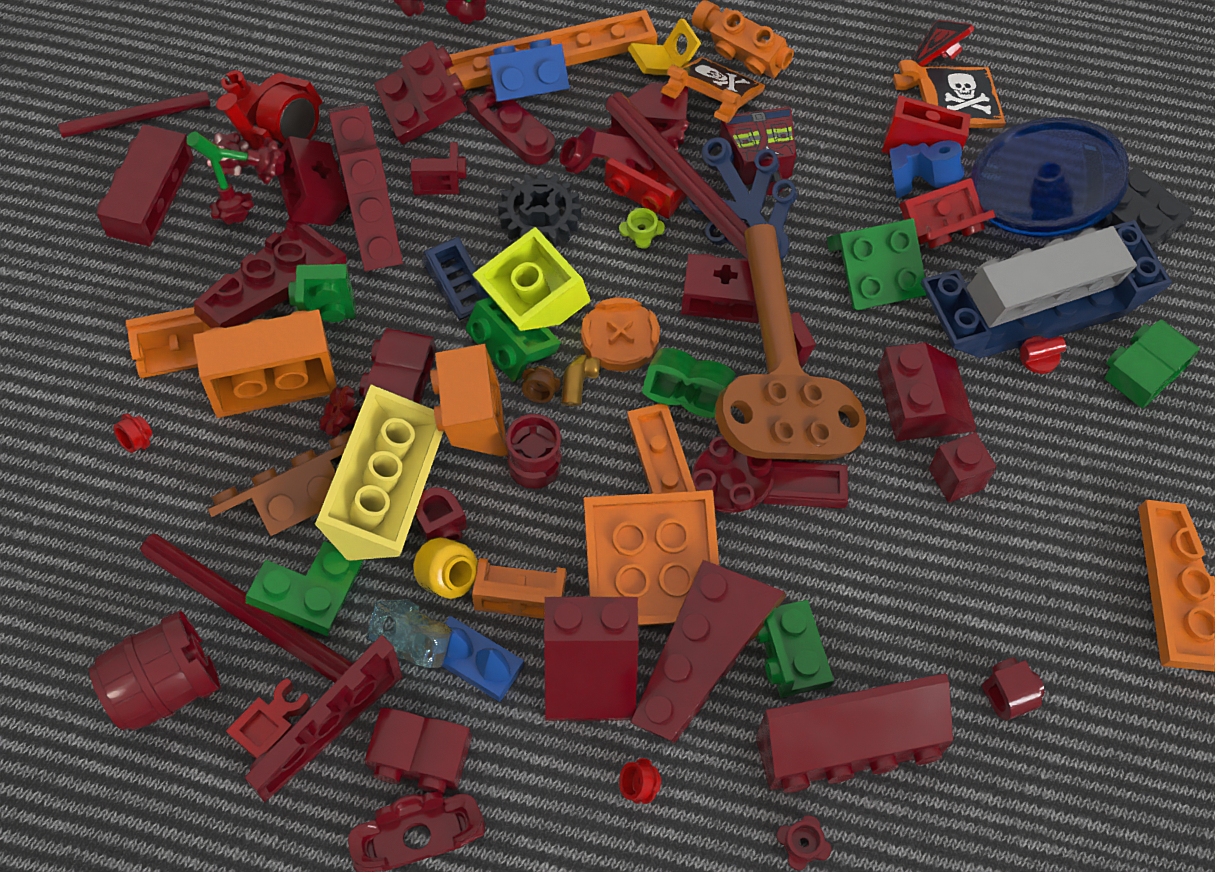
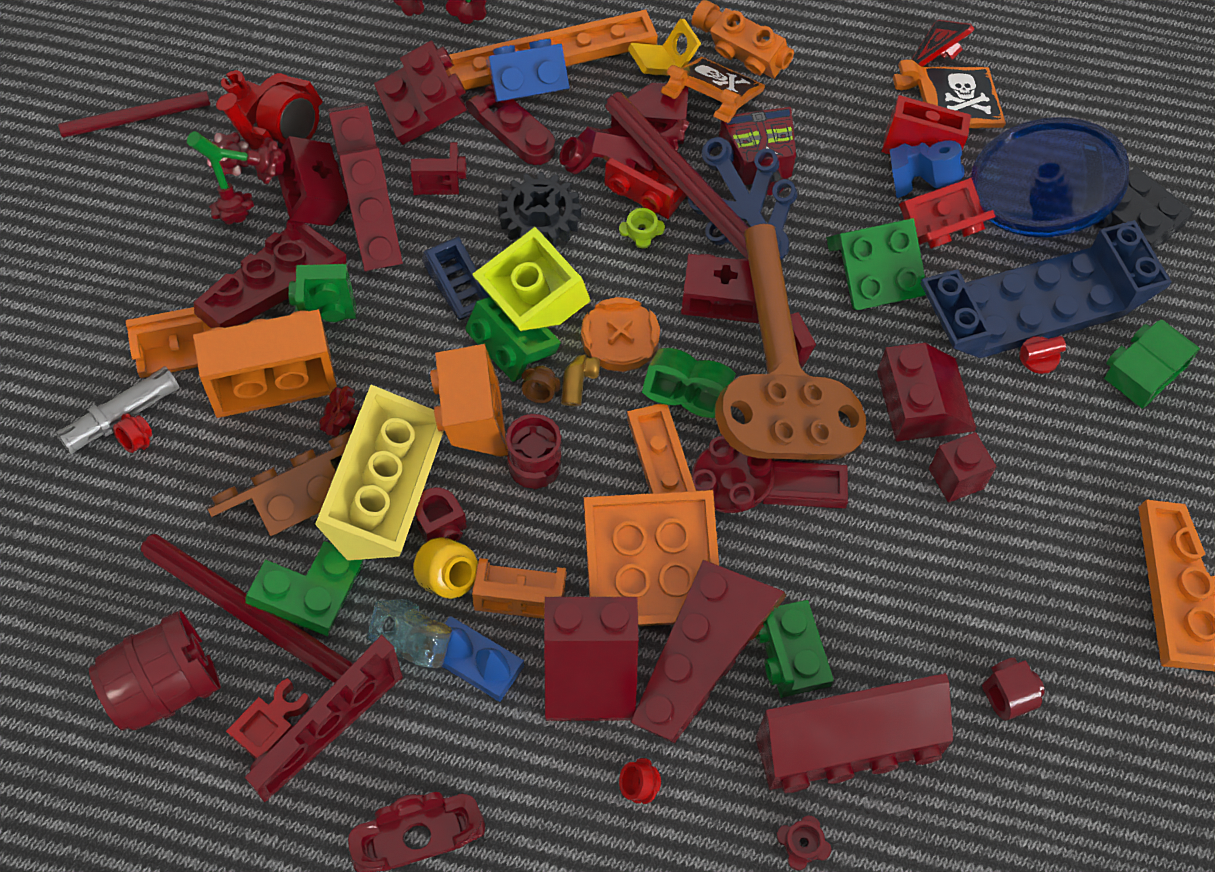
(101, 419): none -> light grey pin
(145, 185): dark red brick -> none
(400, 364): dark red brick -> none
(418, 750): dark red brick -> none
(1050, 275): light grey brick -> none

